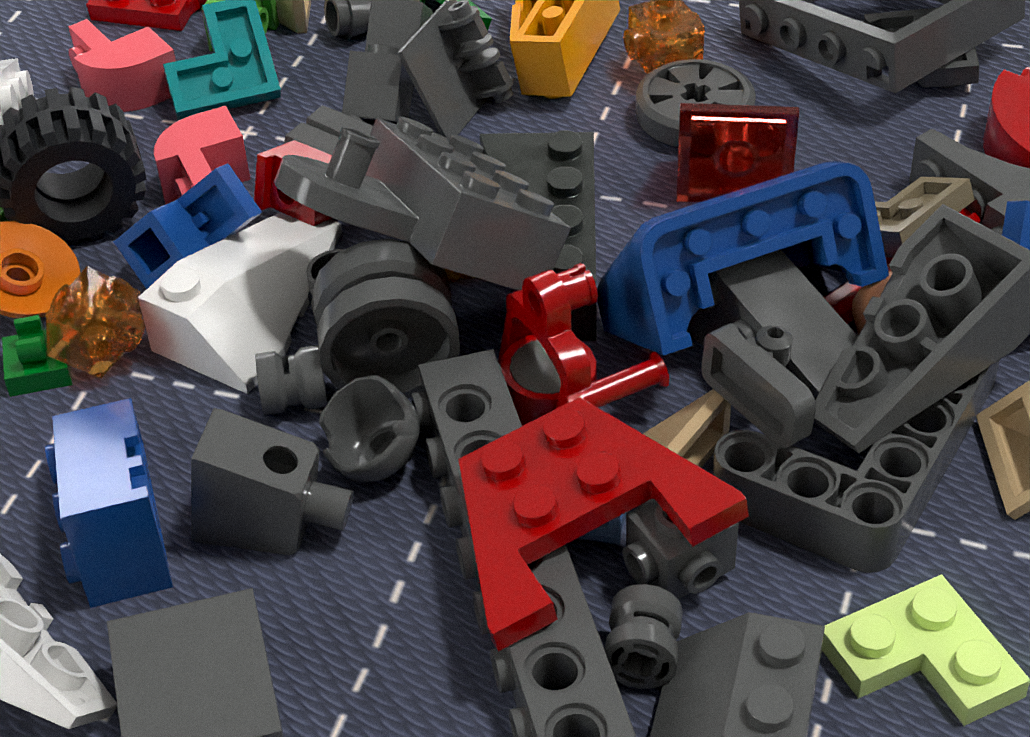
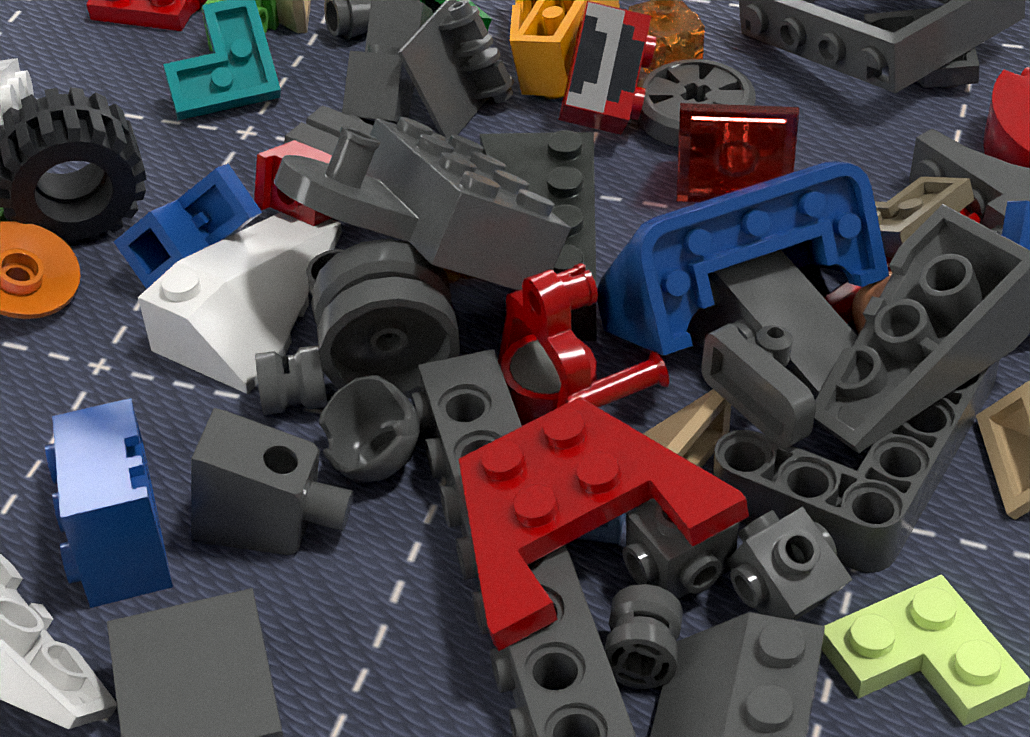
(26, 360): green tile -> none
(94, 322): clear orange brick -> none
(121, 70): coral brick -> none
(195, 148): coral brick -> none
(606, 68): none -> brick
(786, 565): none -> dark grey brick

